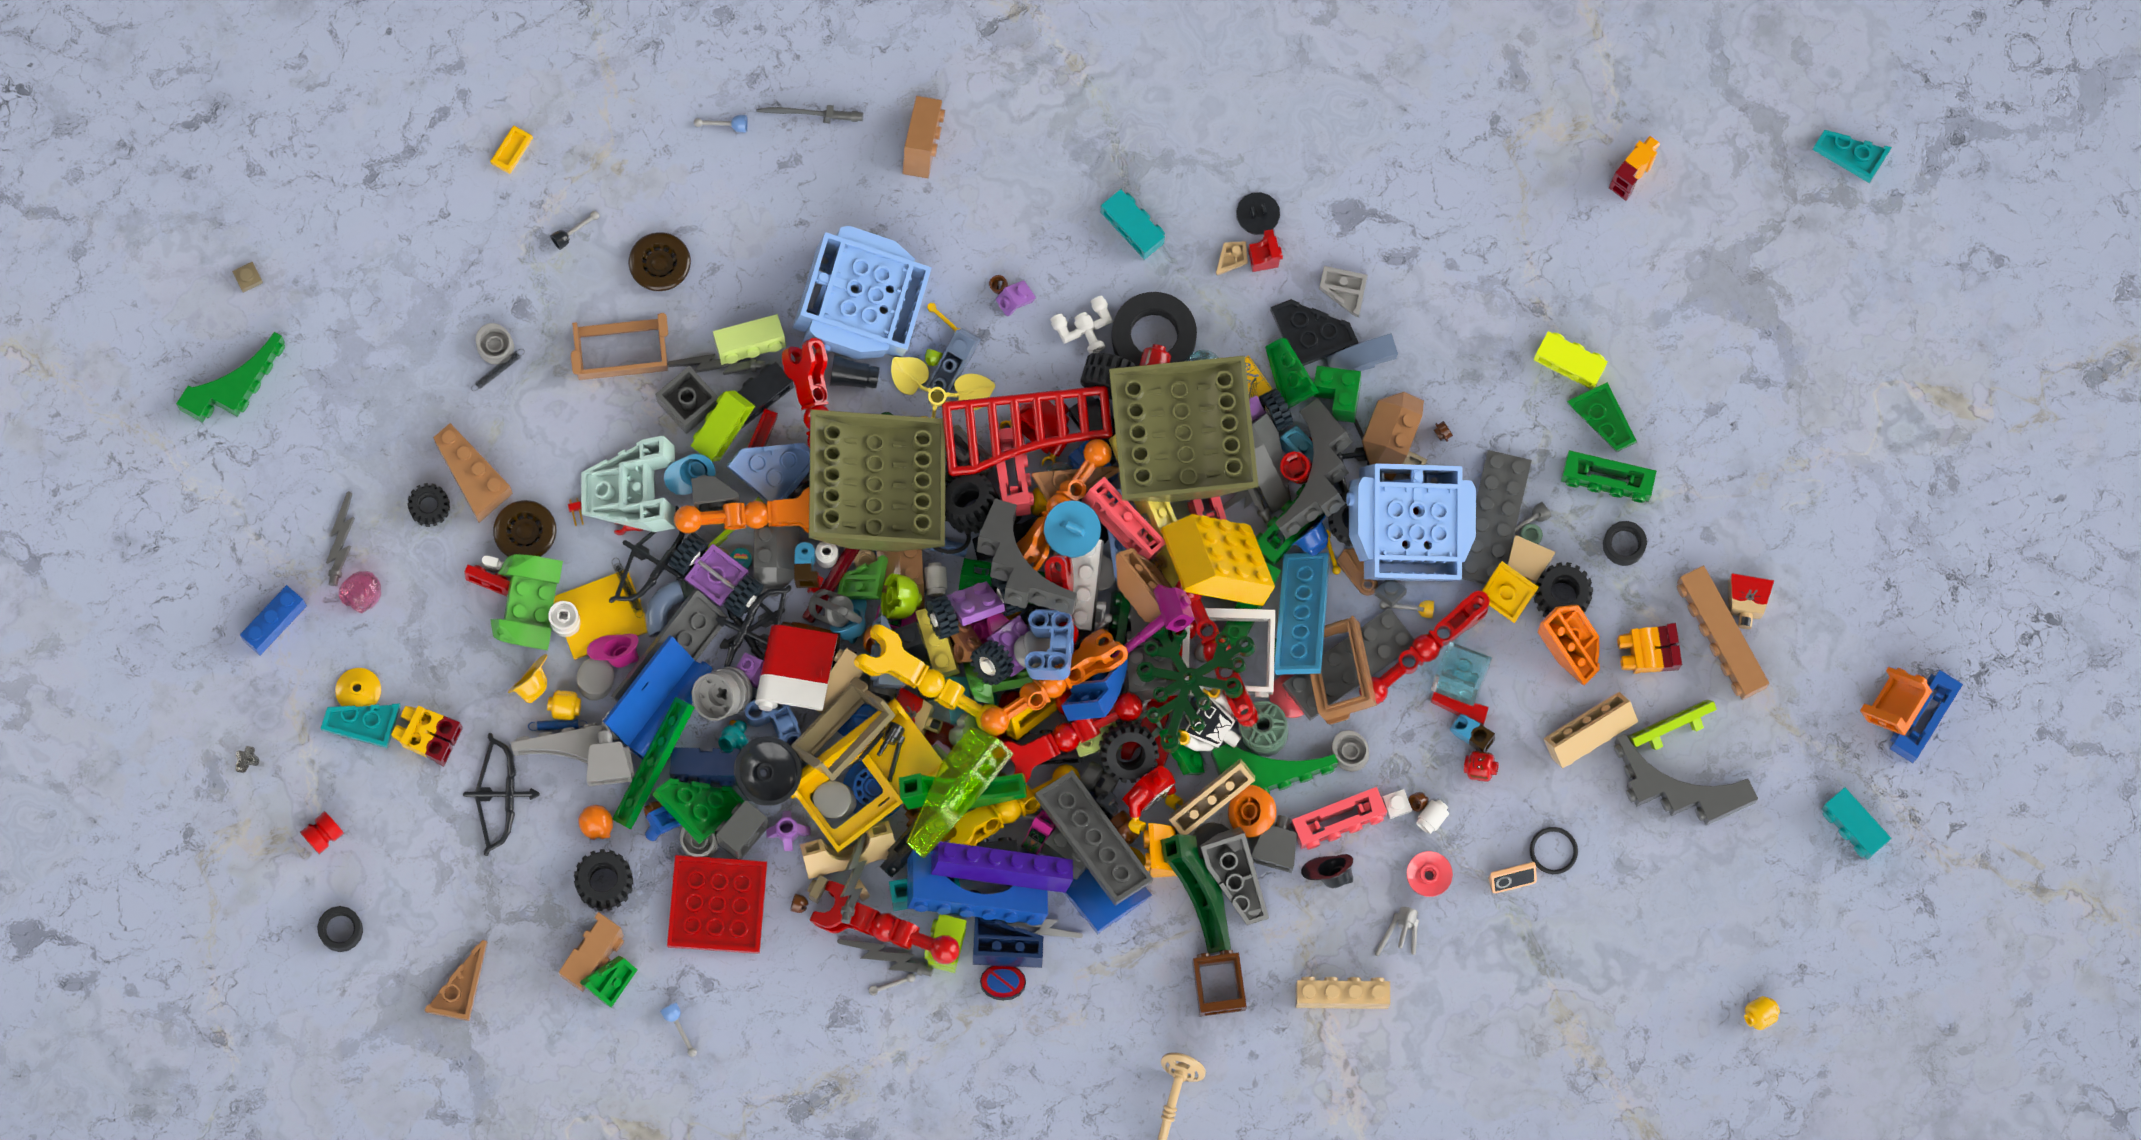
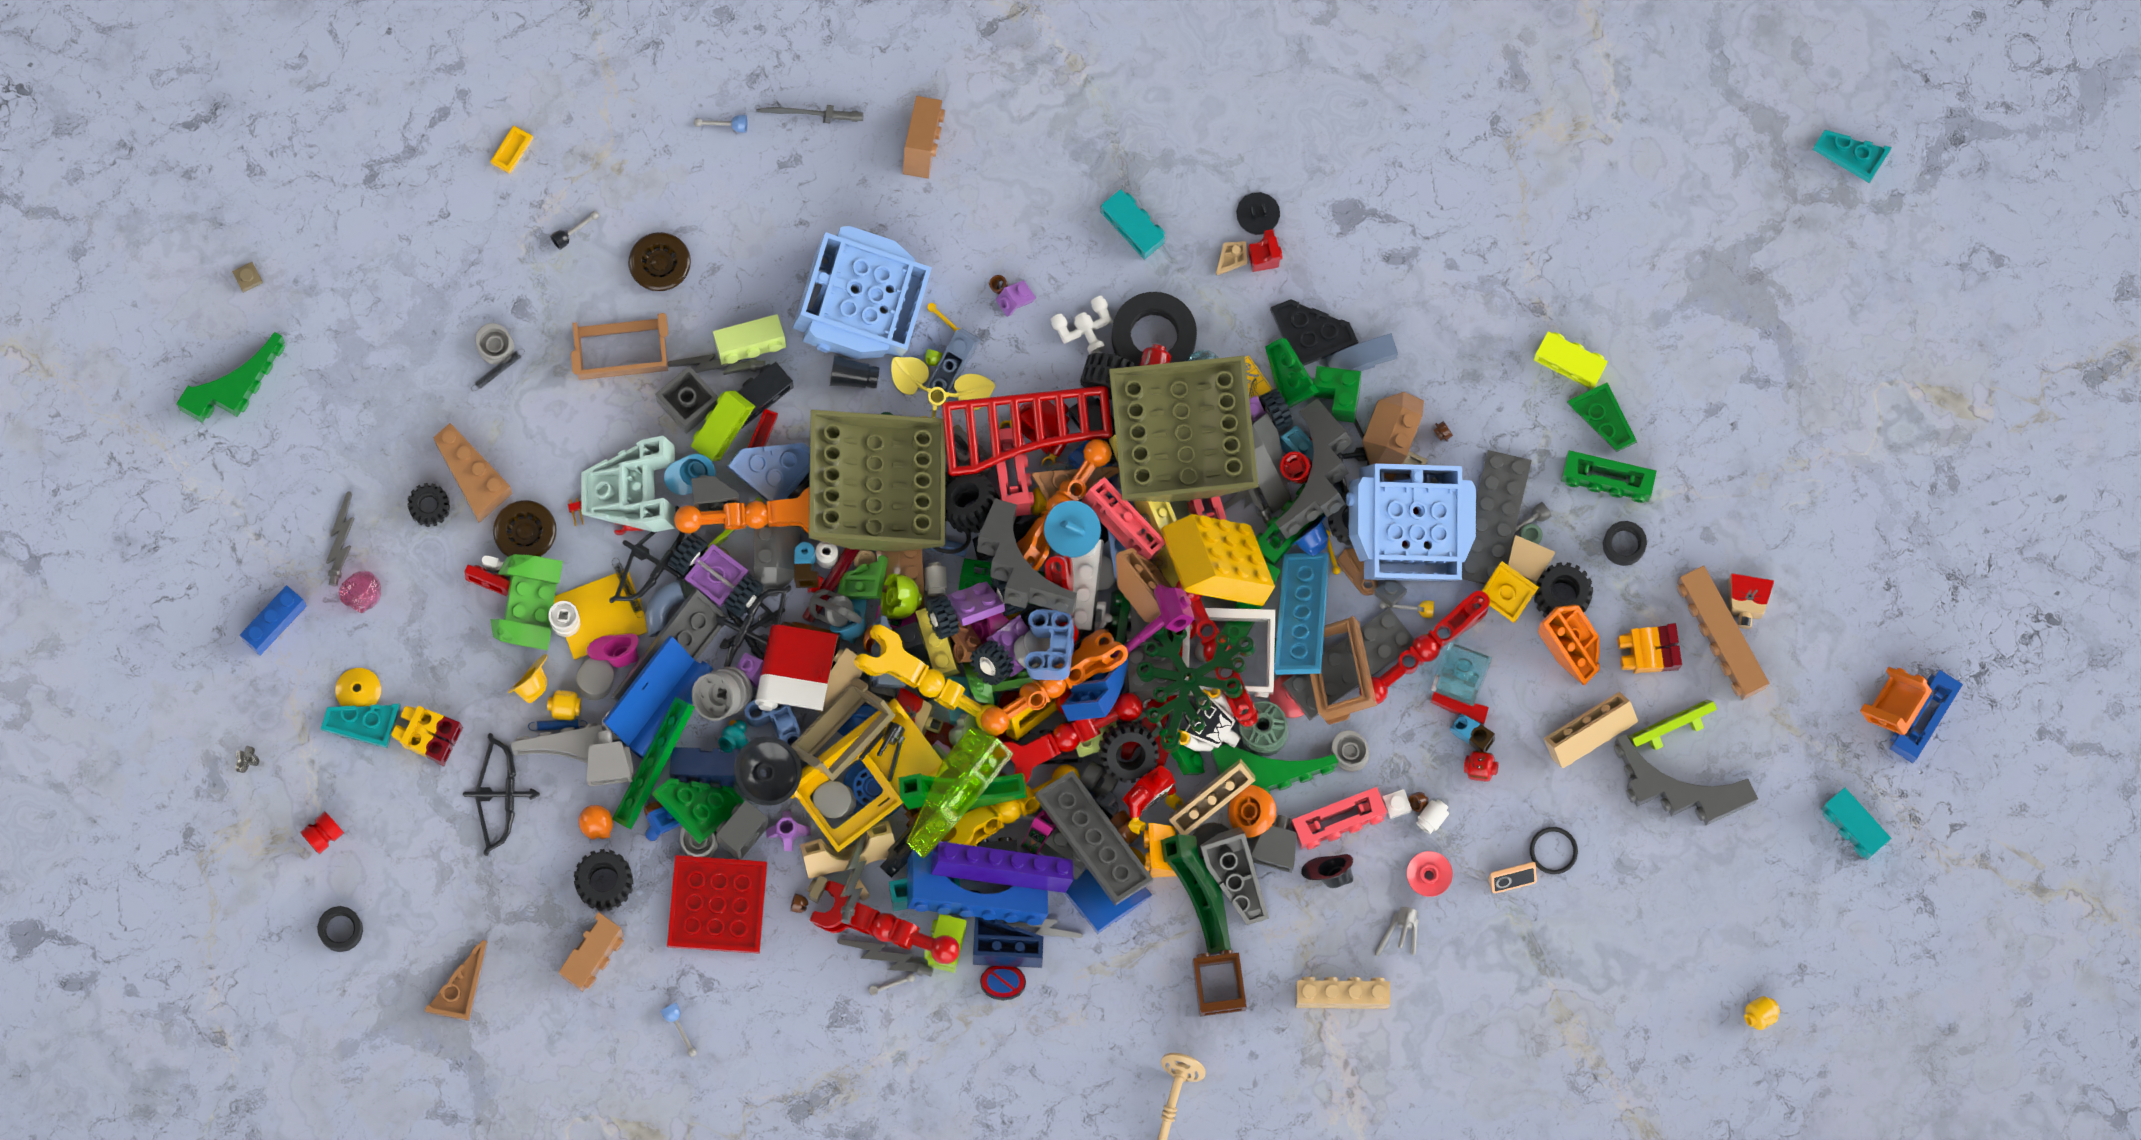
(610, 980): green wing -> none
(742, 556): tile -> none
(808, 376): red piece -> none
(1344, 288): light grey wing -> none
(1633, 167): hips -> none

